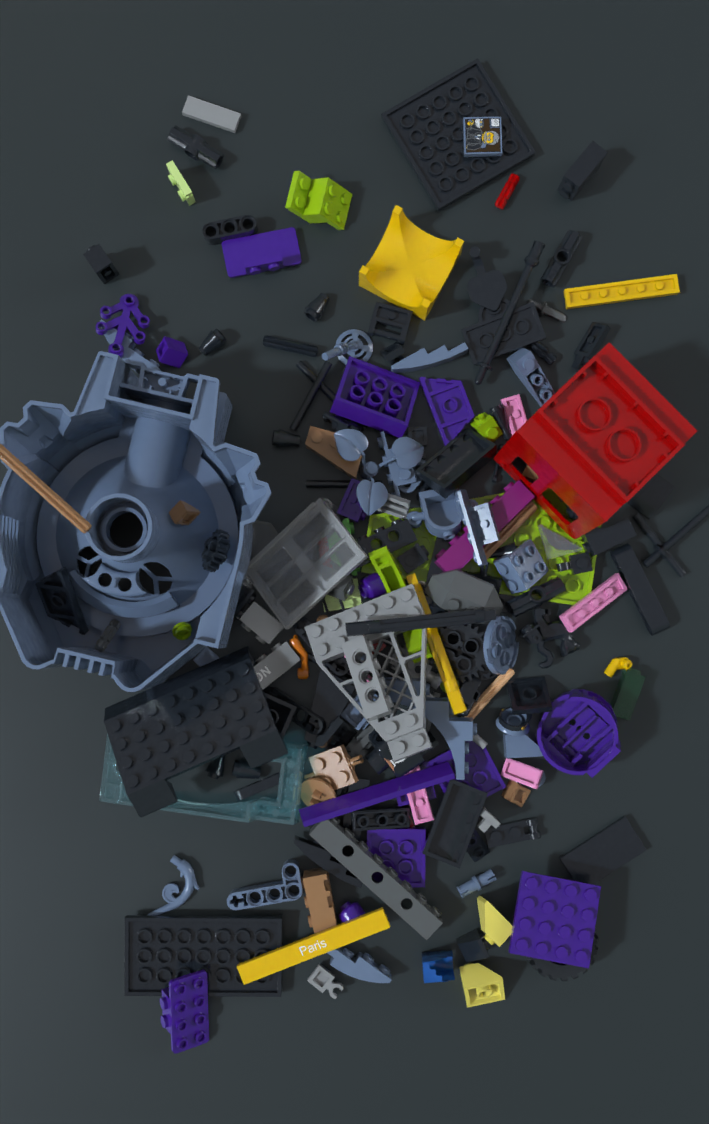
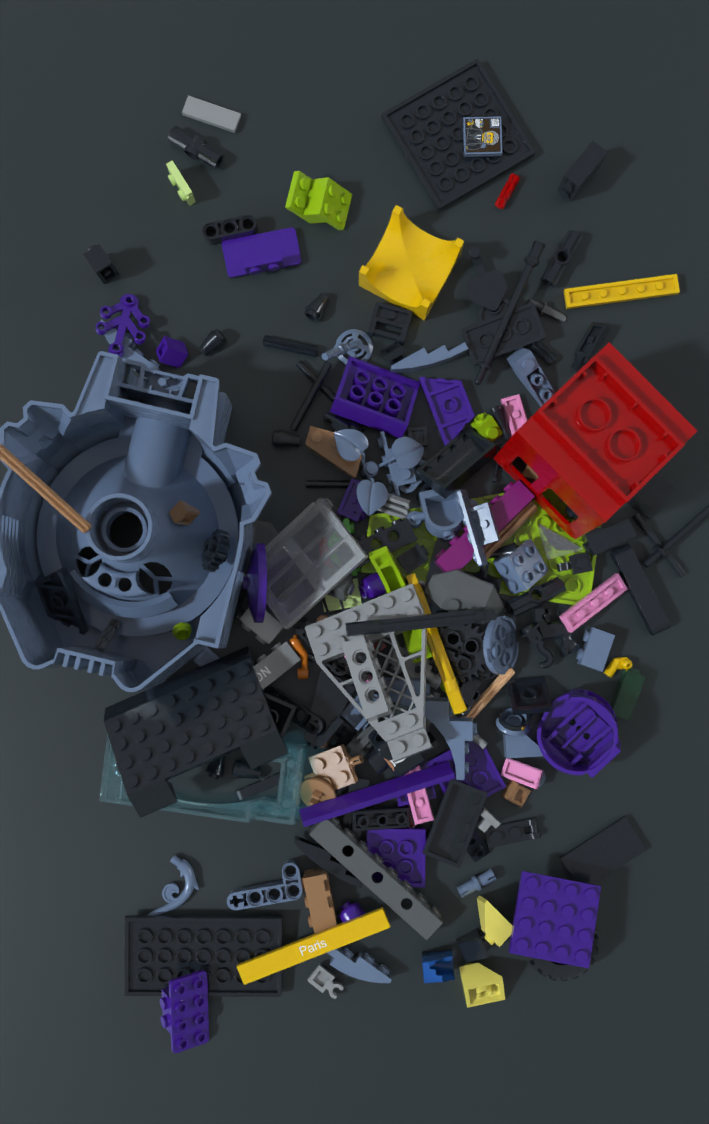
(256, 583): none -> dark purple dish
(595, 649): none -> sand blue brick

